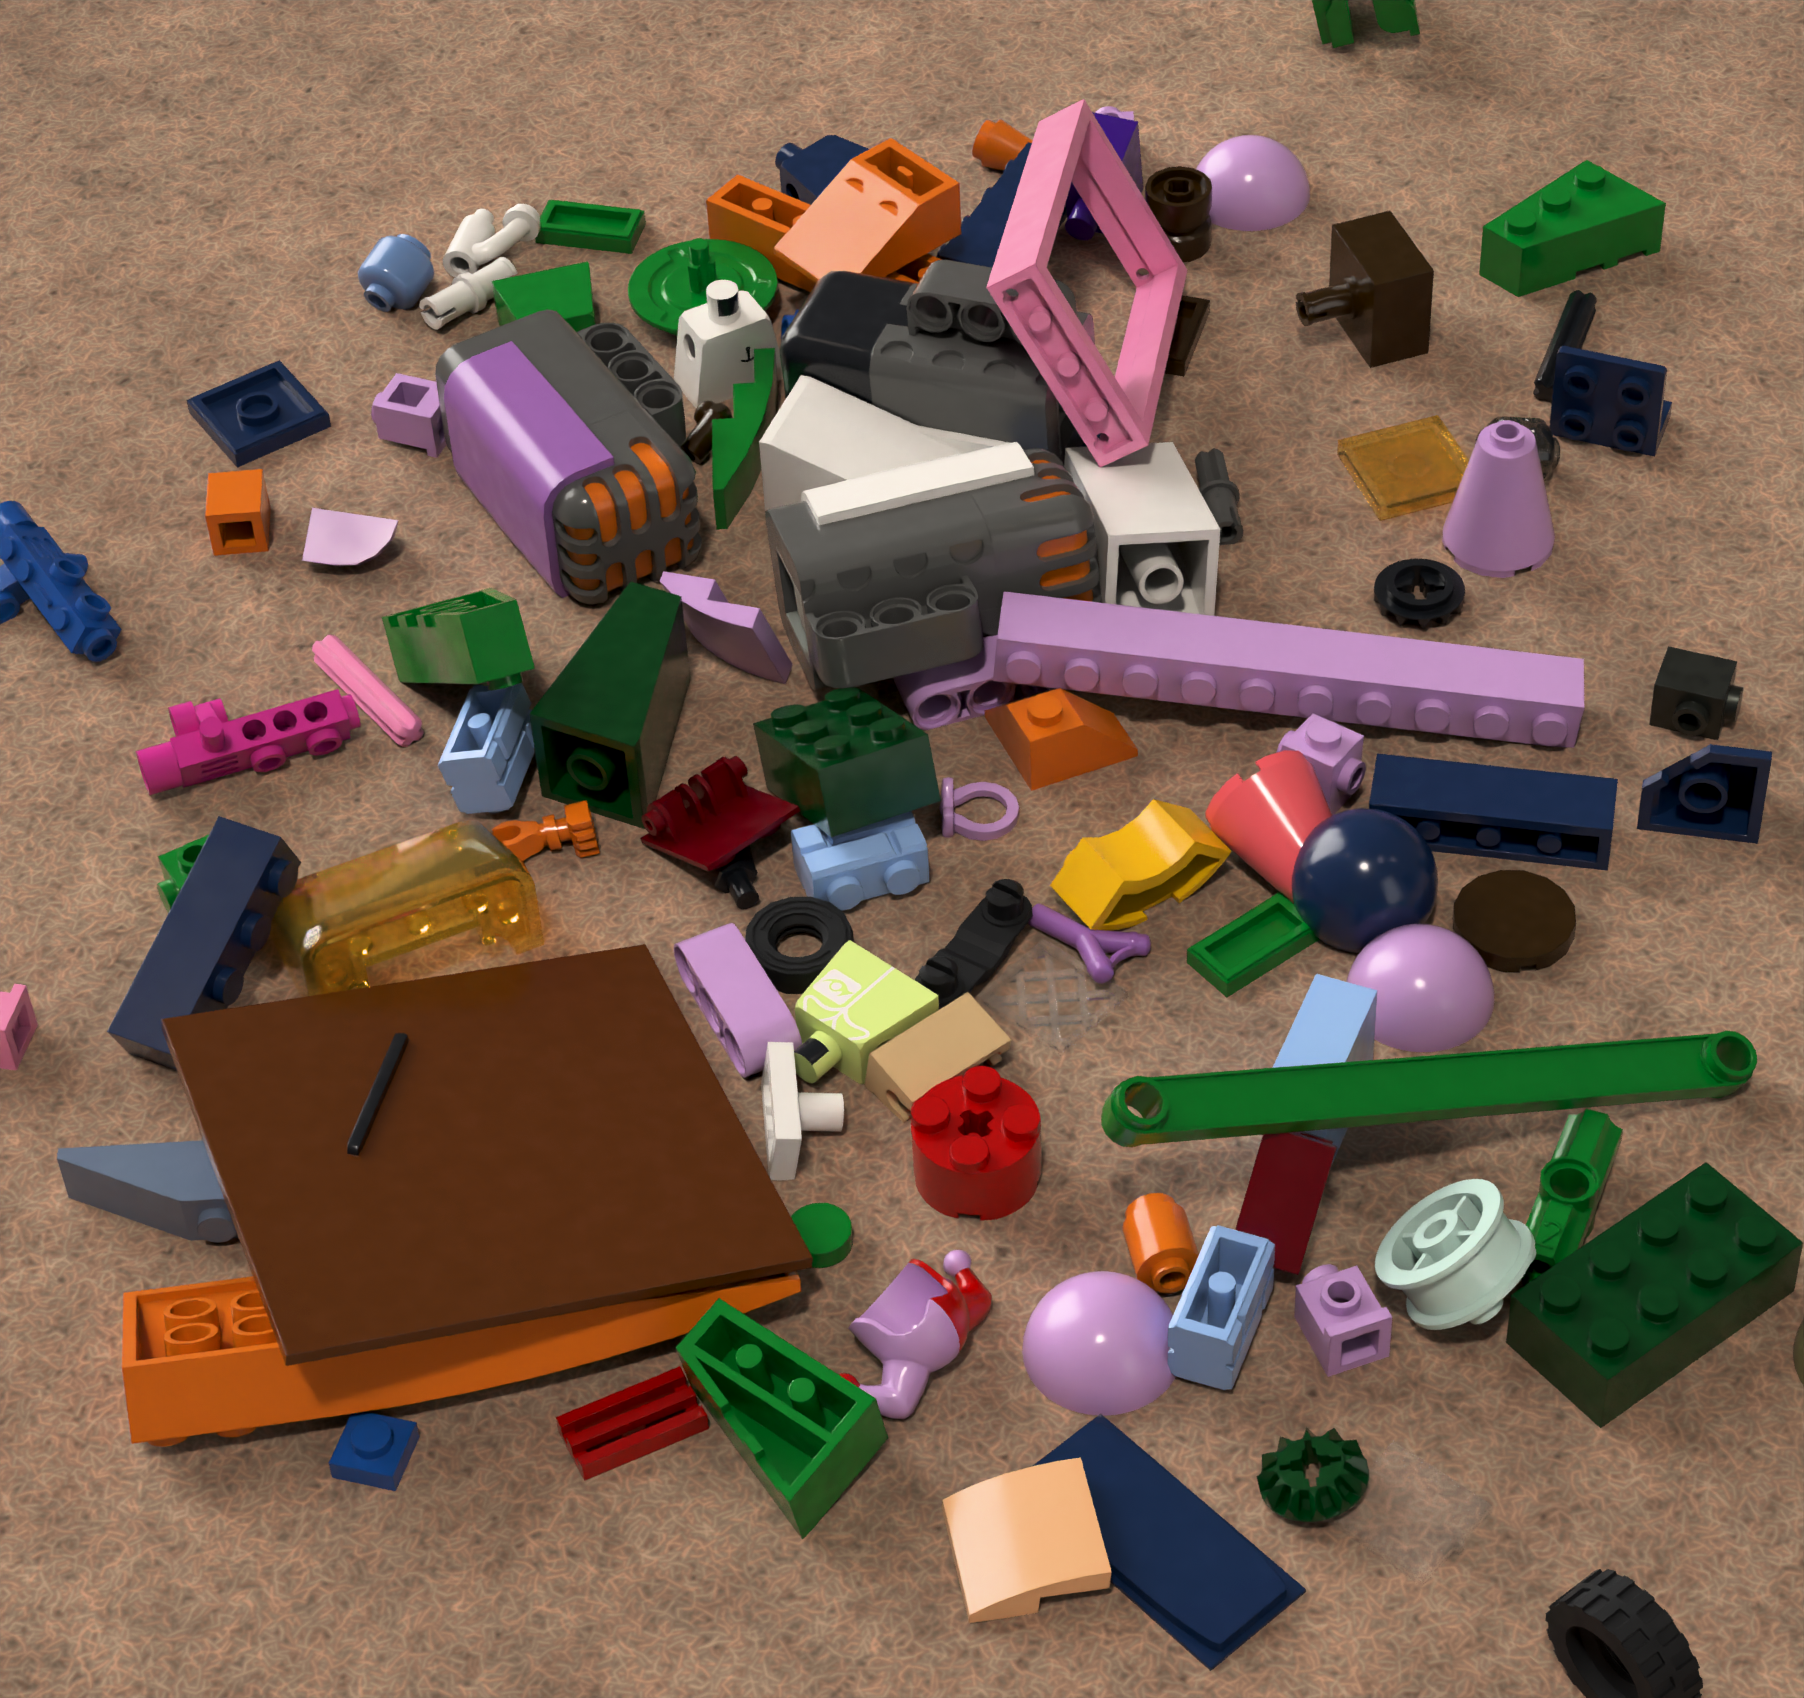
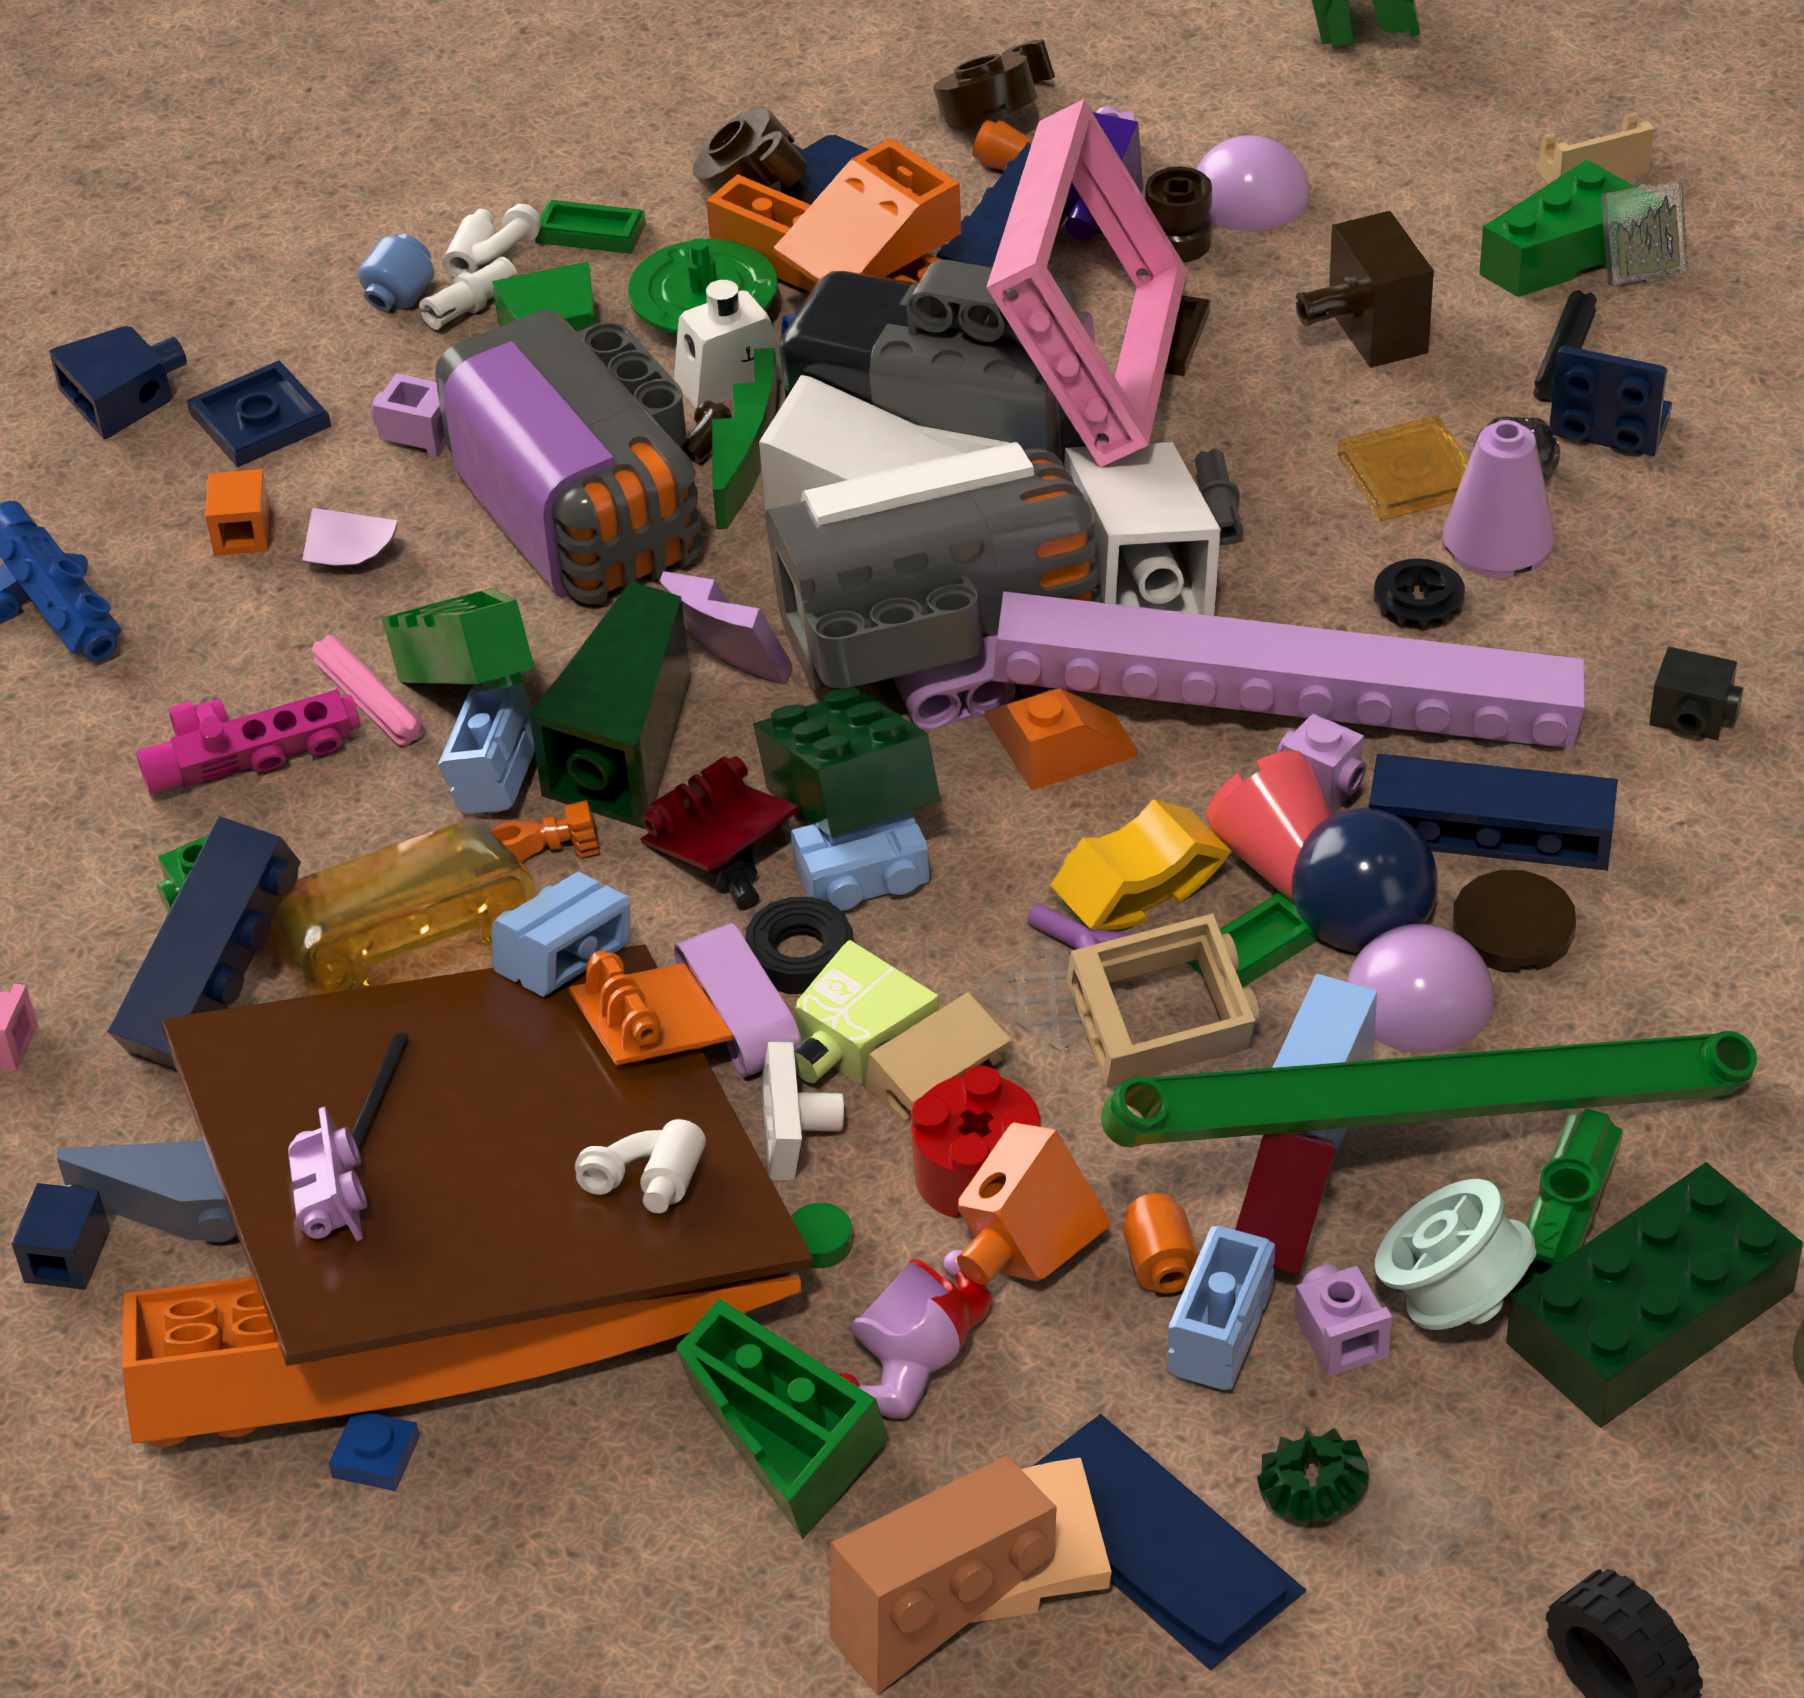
(61, 1236): none -> dark blue brick
(116, 377): none -> dark blue torso
(324, 1179): none -> lavender hinge
(558, 933): none -> light blue brick
(627, 1415): red tile -> none
(646, 1010): none -> orange hinge
(671, 1164): none -> white plant
(752, 147): none -> dark brown piece
(935, 1567): none -> nougat wedge
(956, 823): lavender piece -> none
(979, 943): black piece -> none
(993, 83): none -> dark brown piece
(1027, 1208): none -> orange torso
(1099, 1344): lavender piece -> none
(1100, 964): none -> tan window
(1621, 153): none -> tan hinge
(1644, 232): none -> piece
(1708, 795): dark blue slope -> none

